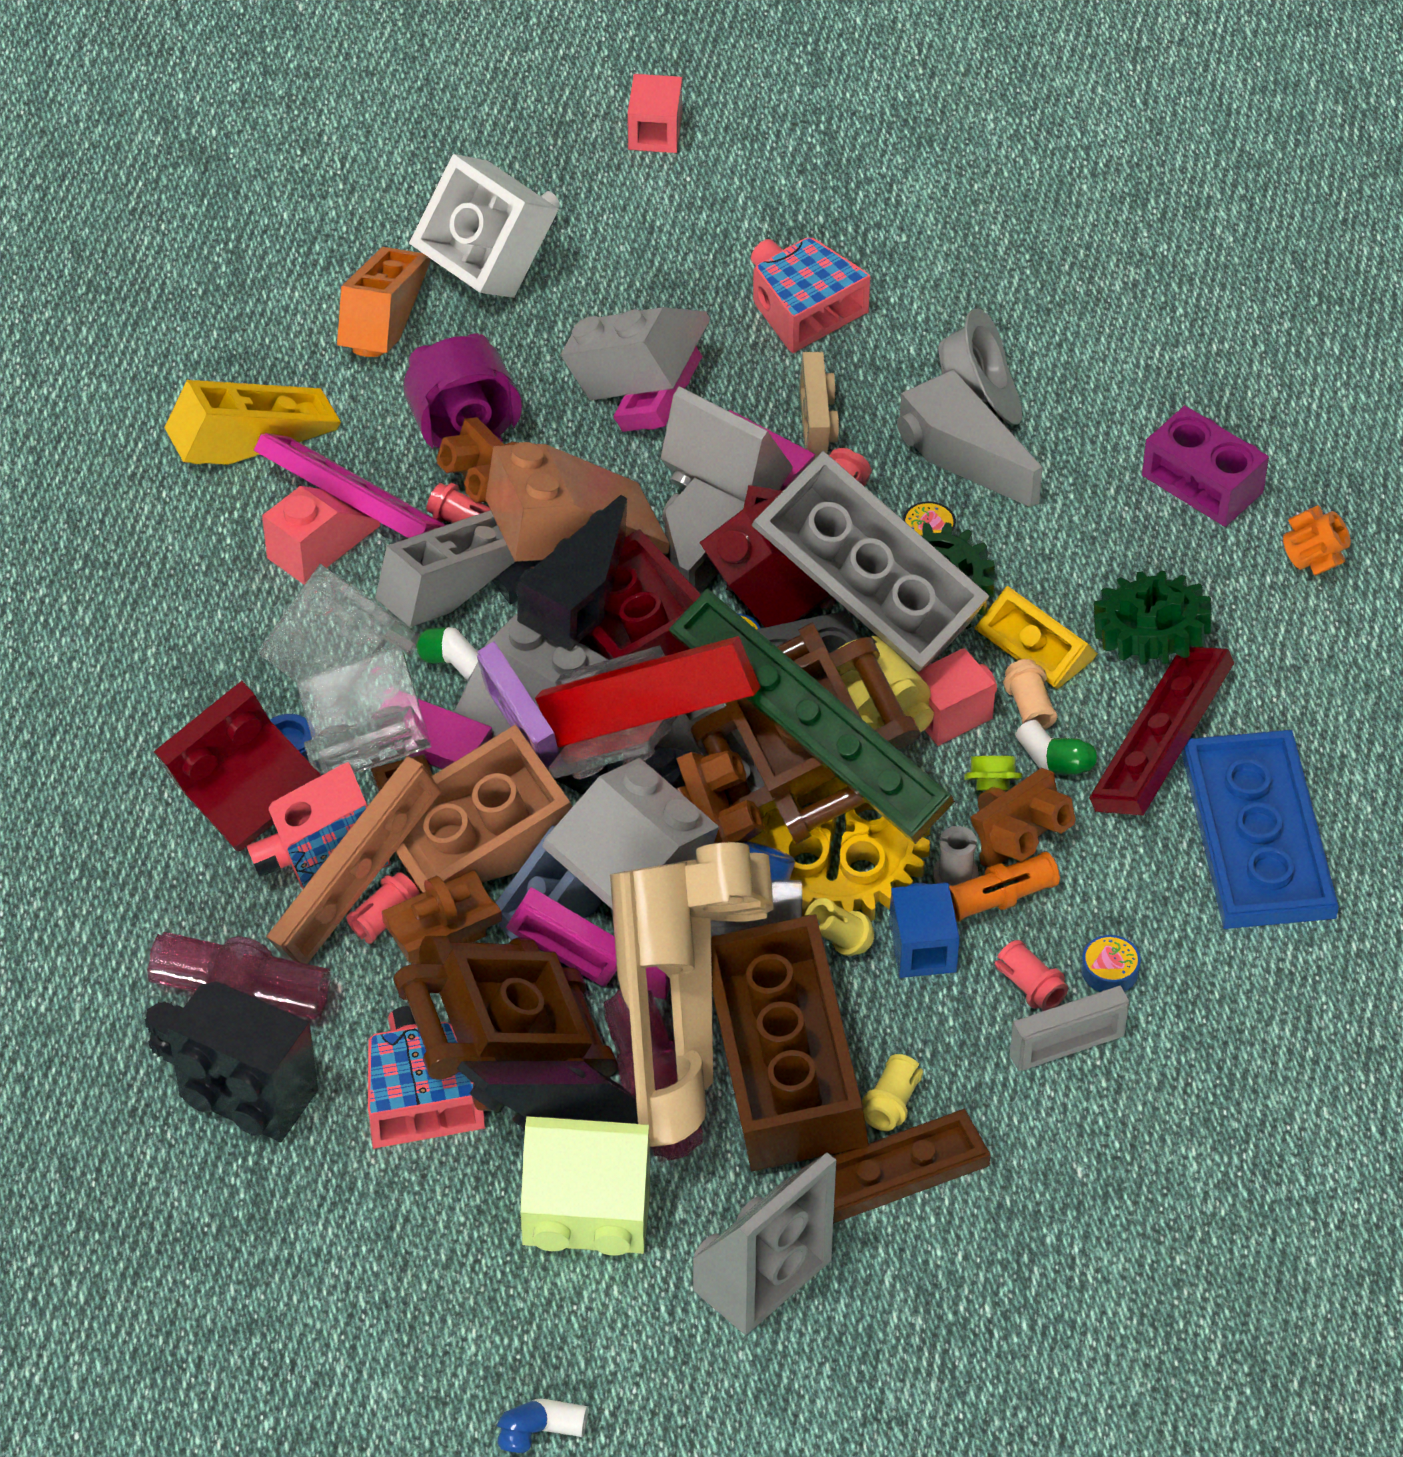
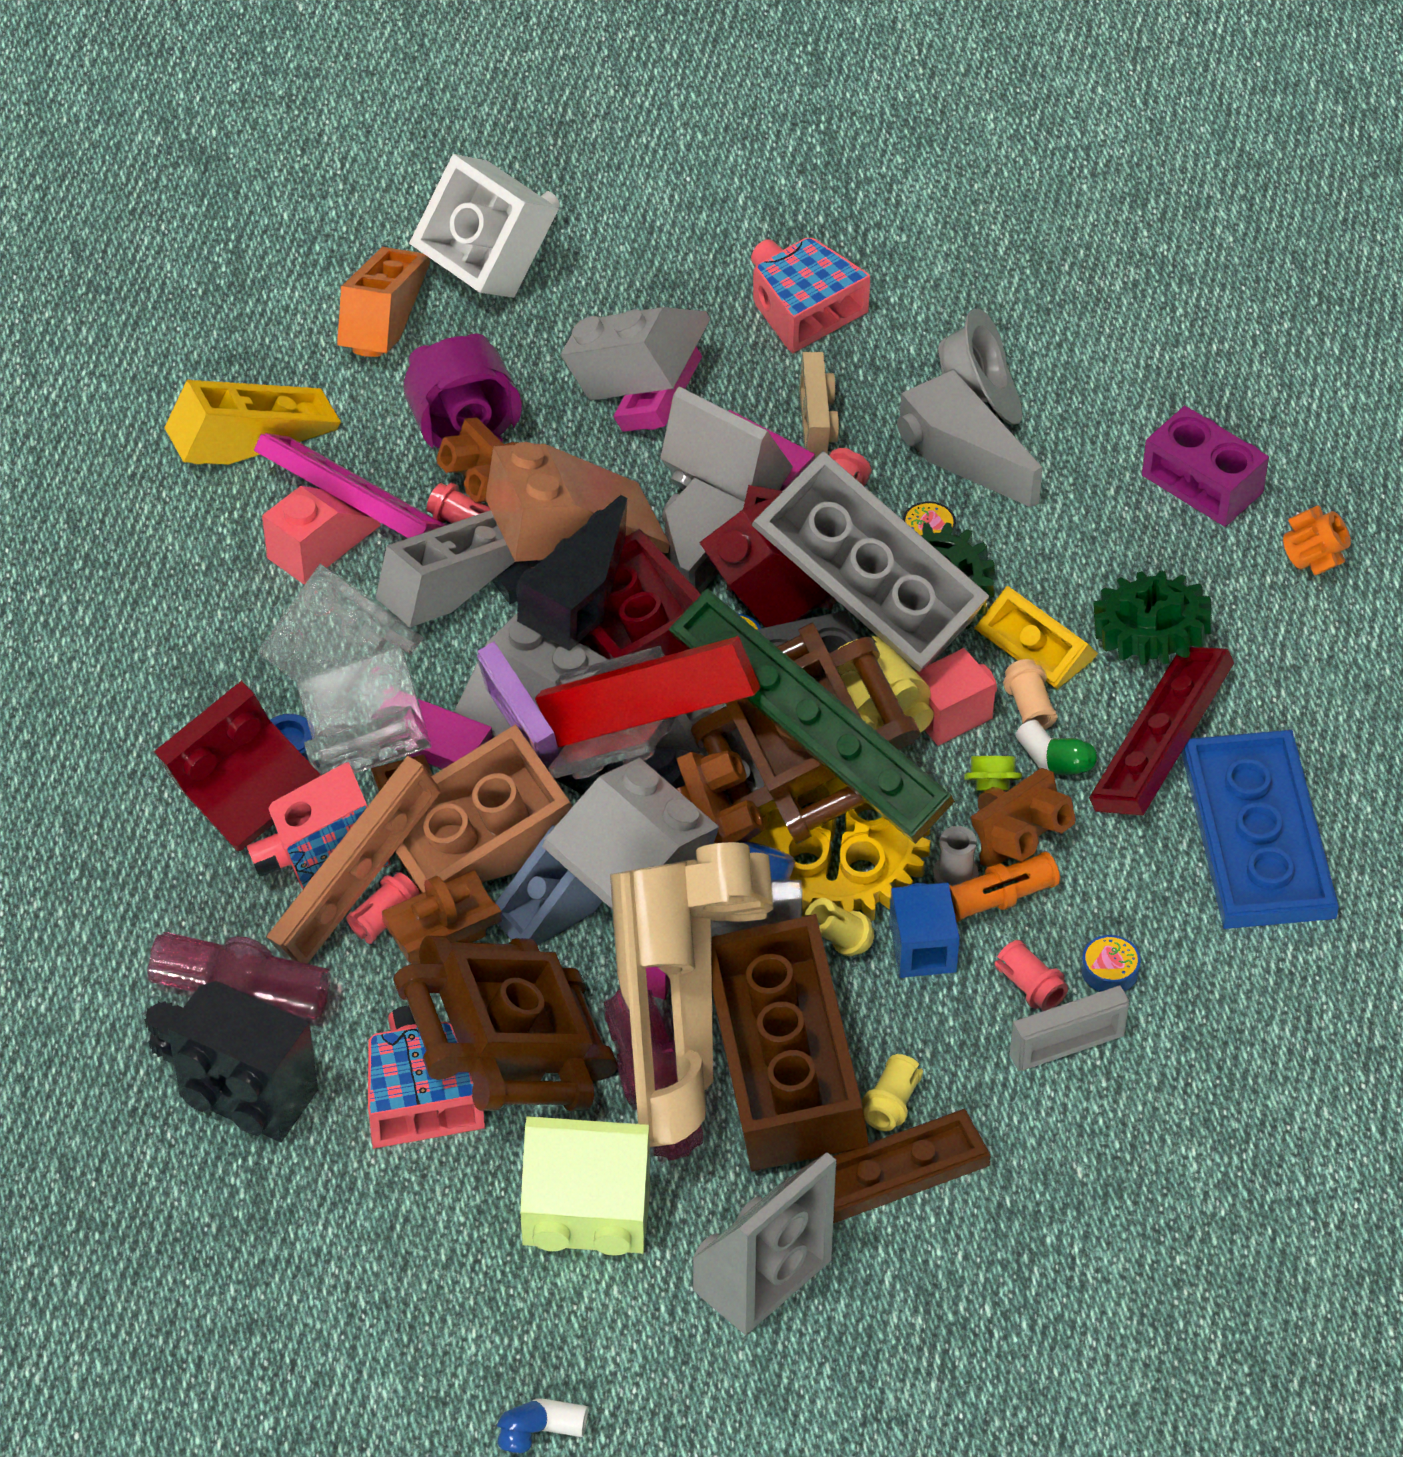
(447, 646): arm -> none
(550, 1090): black slope -> none
(569, 935): dark pink tile -> none
(655, 113): coral brick -> none

